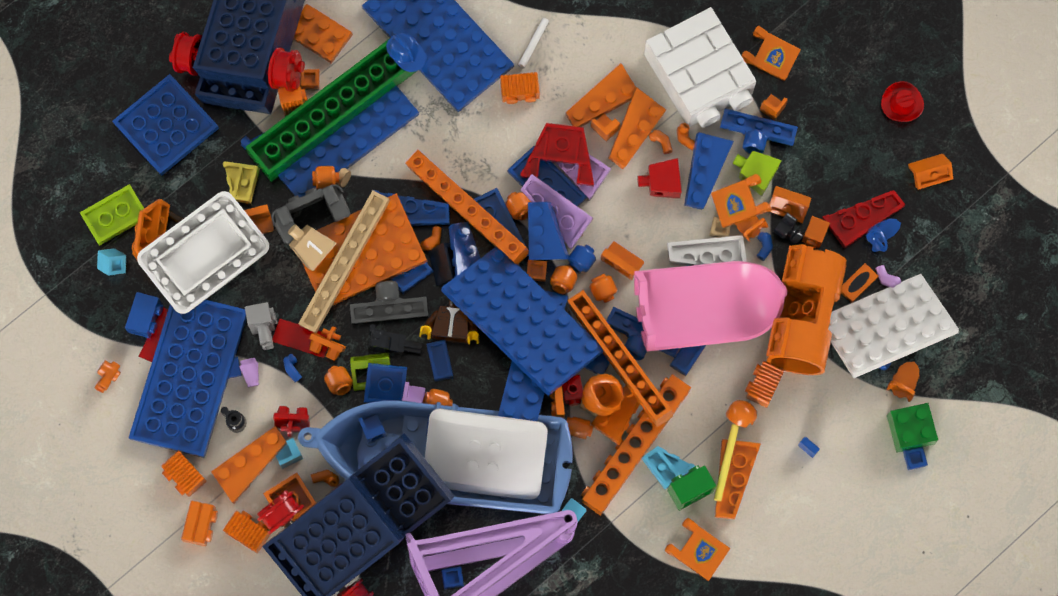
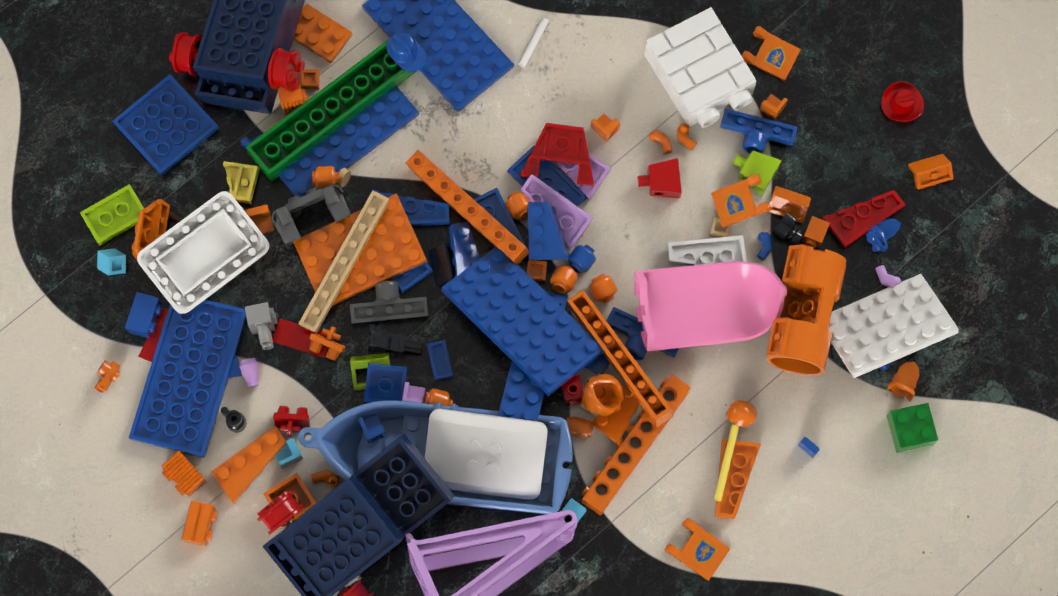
(246, 531): orange brick -> none
(290, 369): blue arm -> none
(310, 245): tan torso -> none
(338, 380): orange head -> none
(433, 241): orange arm -> none
(450, 325): reddish brown torso -> none
(452, 577): blue tile -> none
(519, 87): orange brick -> none
(557, 406): orange plate -> none
(606, 96): orange wing -> none
(622, 260): orange panel -> none
(637, 124): orange wing -> none
(665, 465): medium azure wing -> none
(686, 358): blue tile -> none
(691, 487): green brick -> none
(705, 168): blue wing -> none
(751, 227): orange piece -> none
(764, 384): orange brick -> none
(858, 283): orange tile -> none
(915, 458): blue tile -> none

